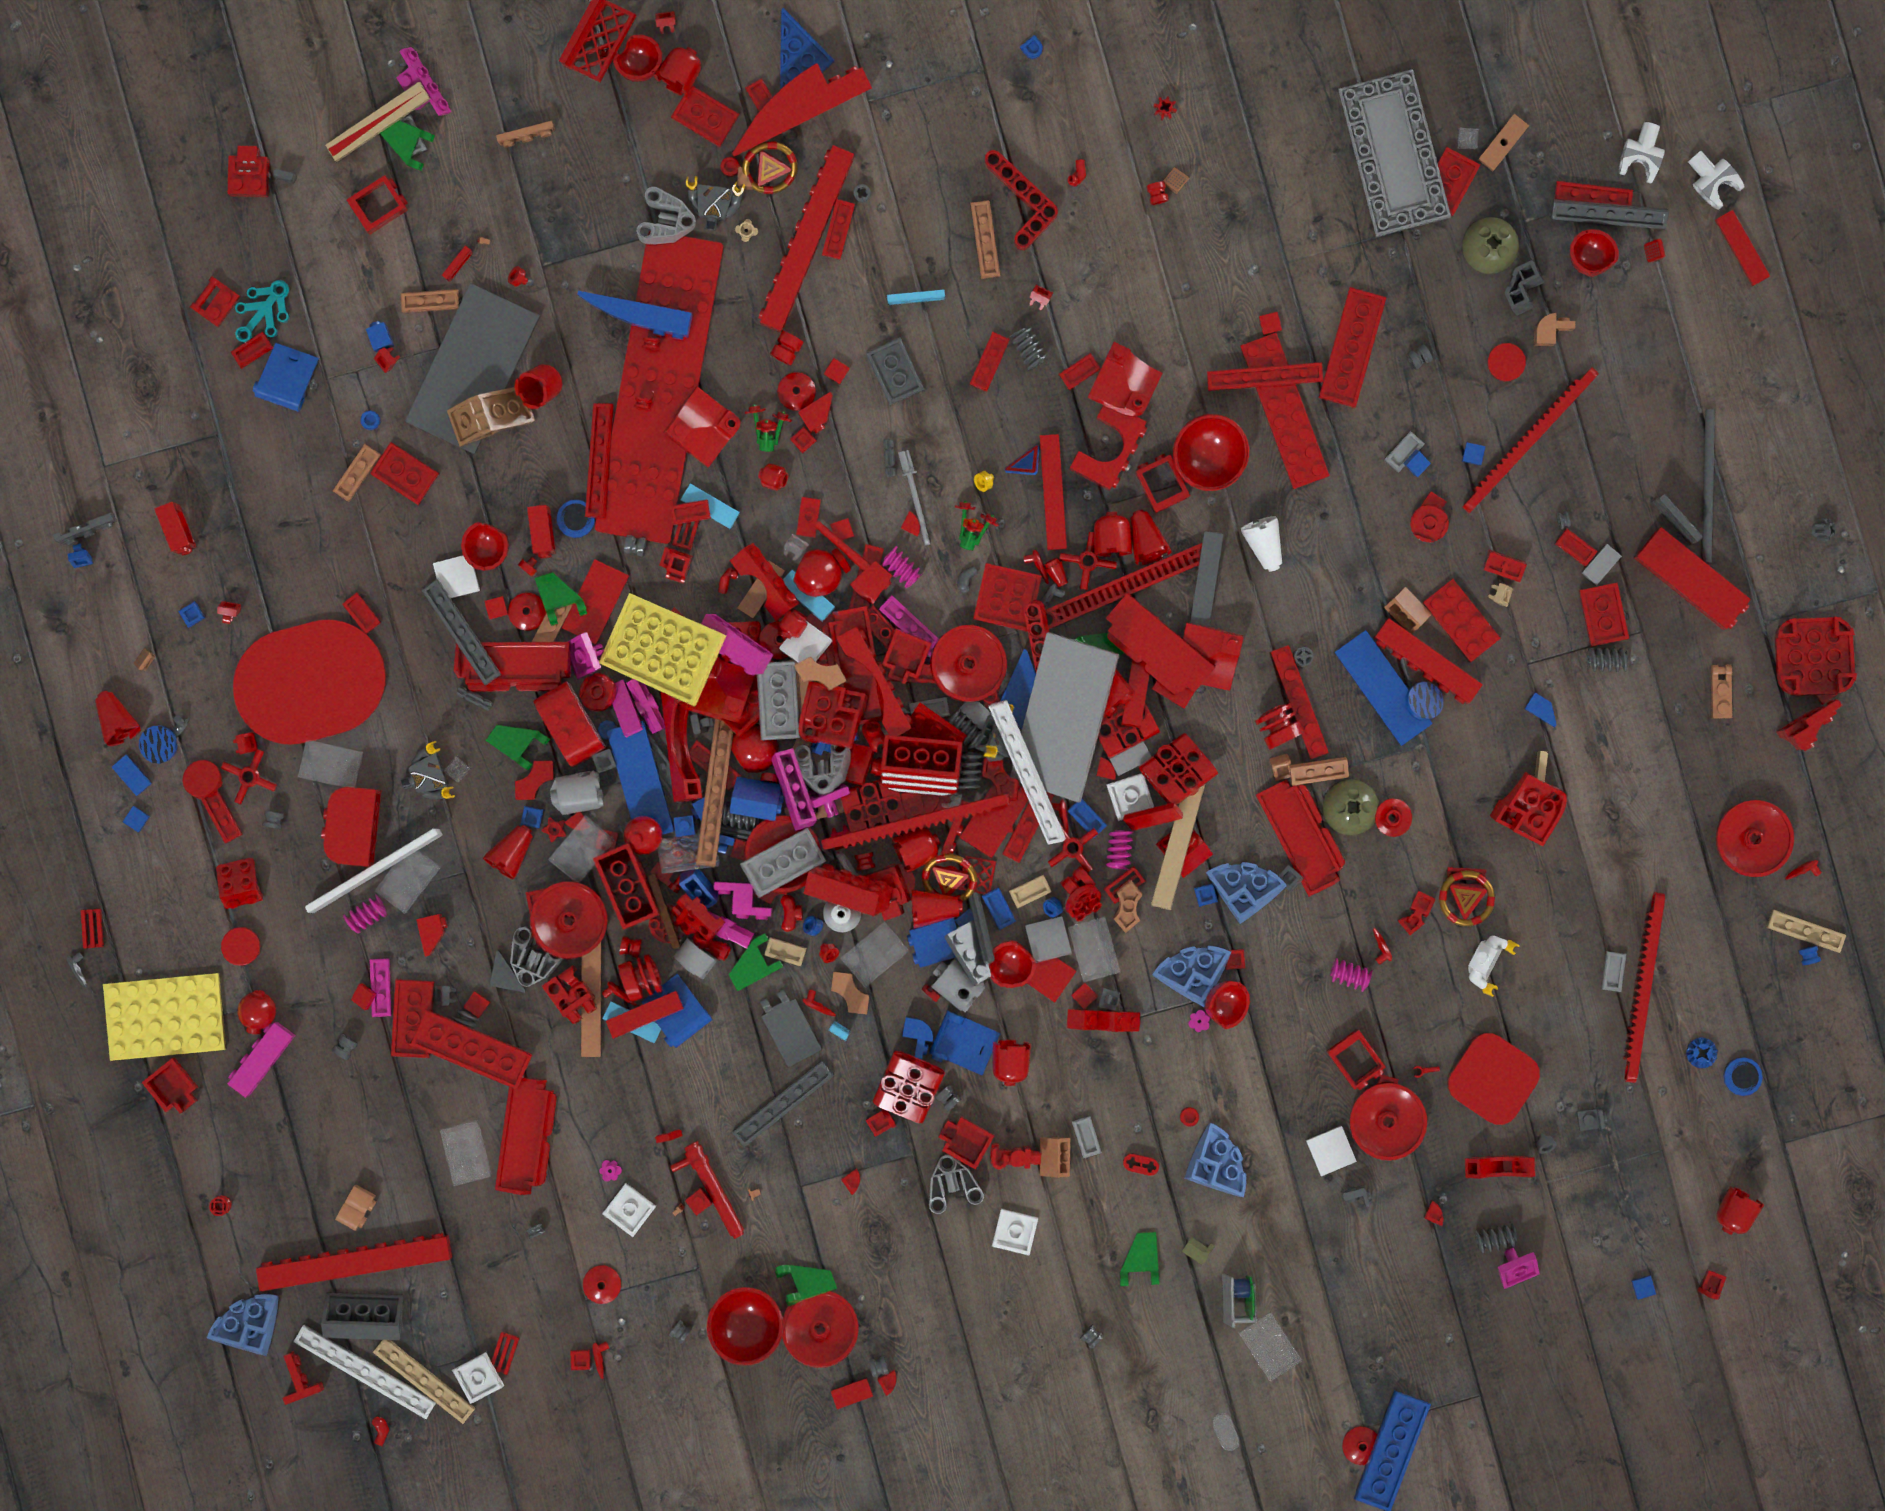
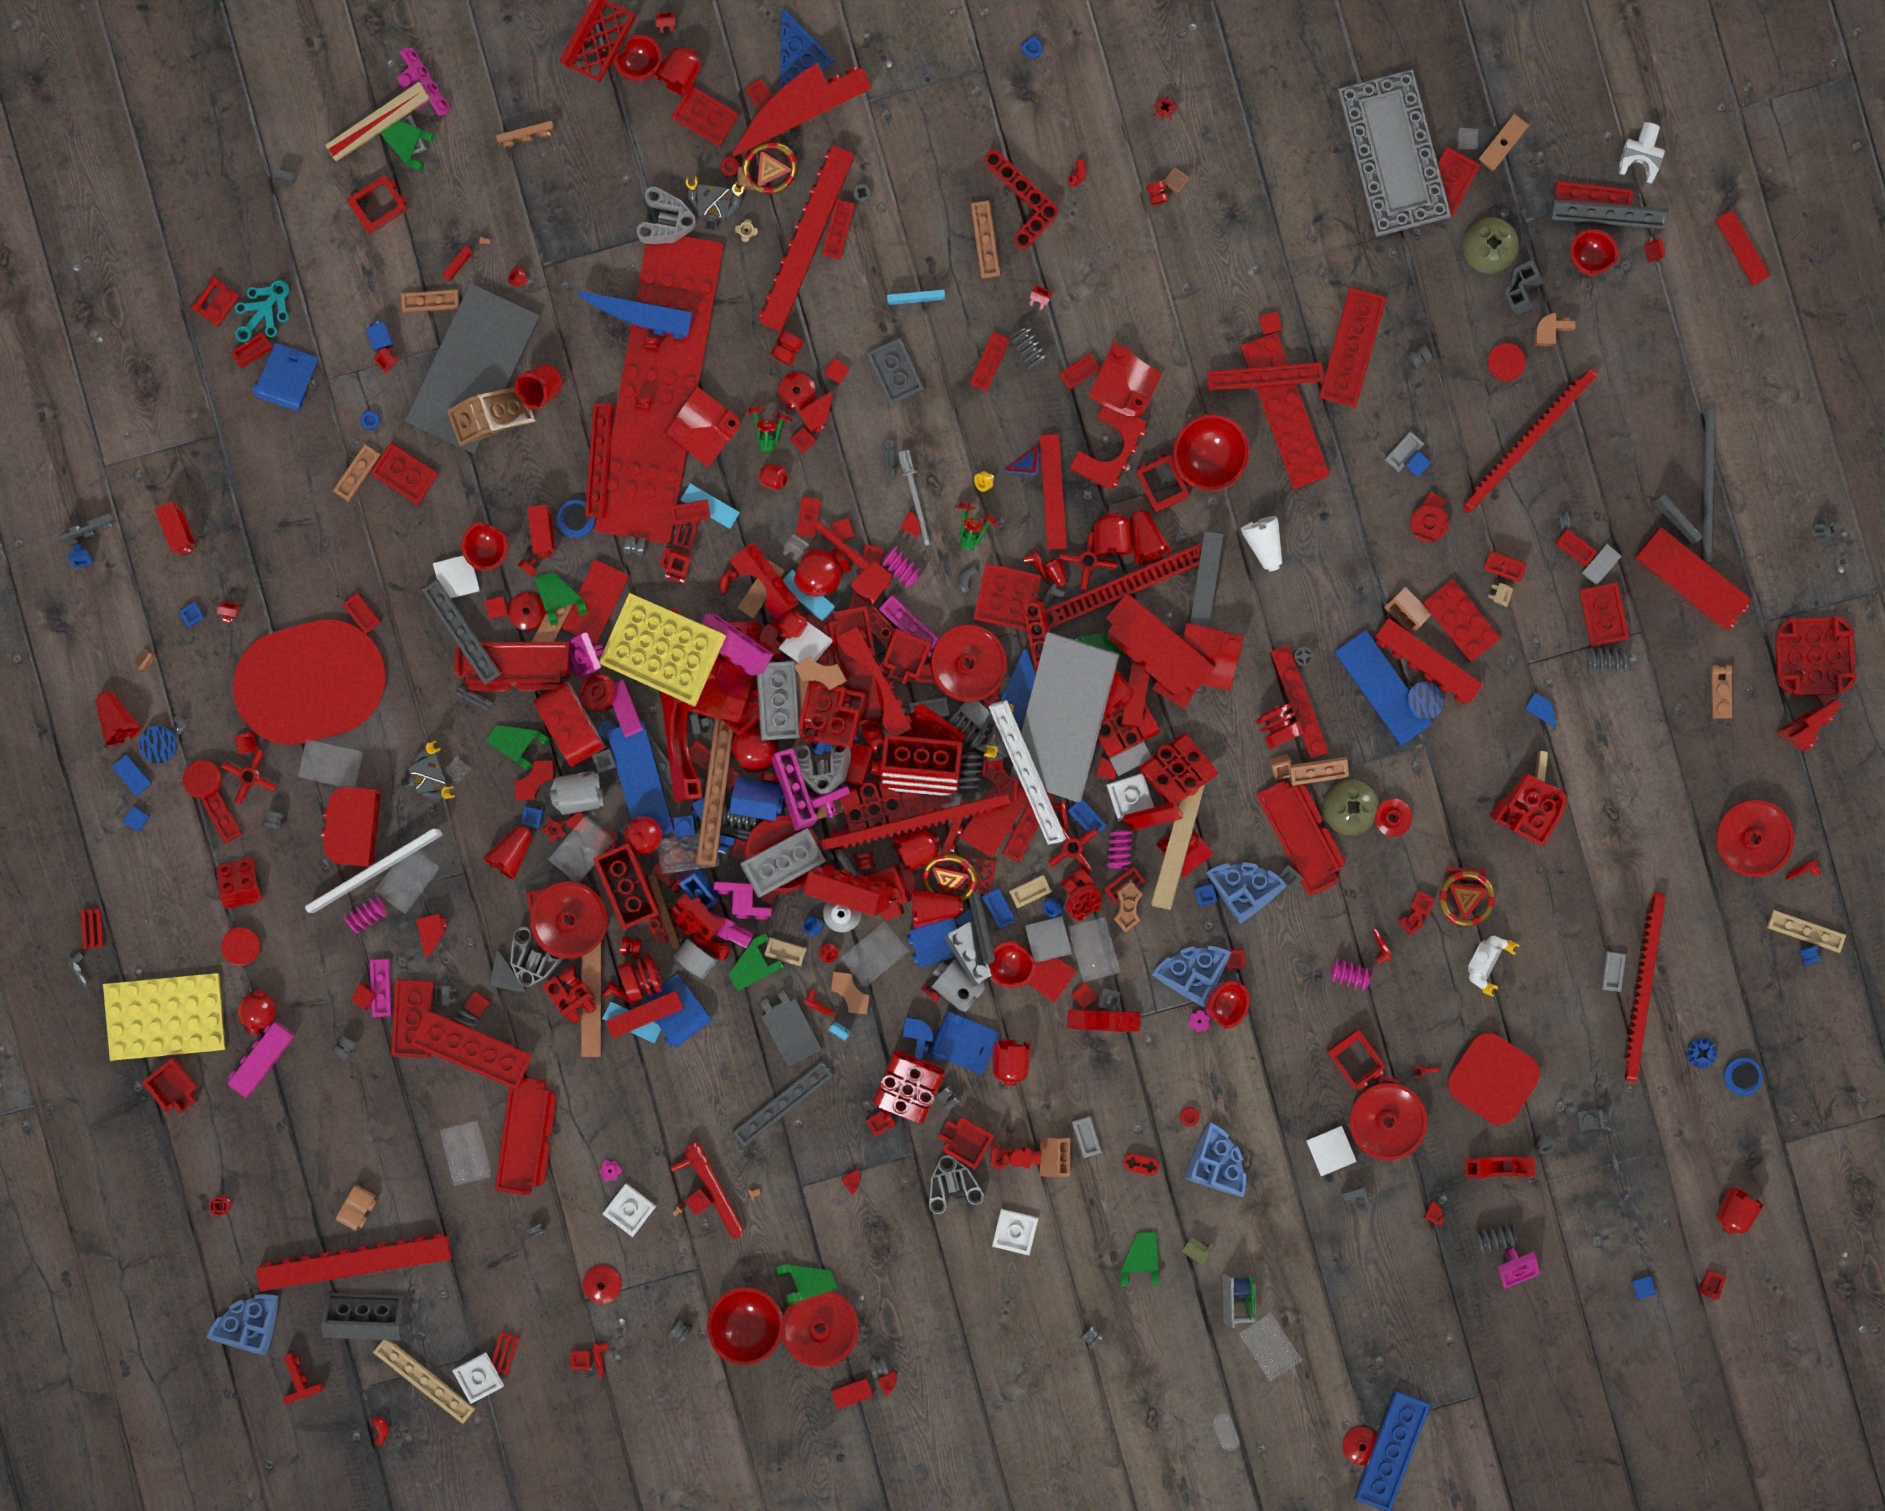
(248, 173): red piece -> none
(365, 1371): white tile -> none
(646, 705): dark pink piece -> none
(668, 1136): red tile -> none
(791, 913): red piece -> none
(1473, 454): blue tile -> none
(1712, 176): white connector -> none

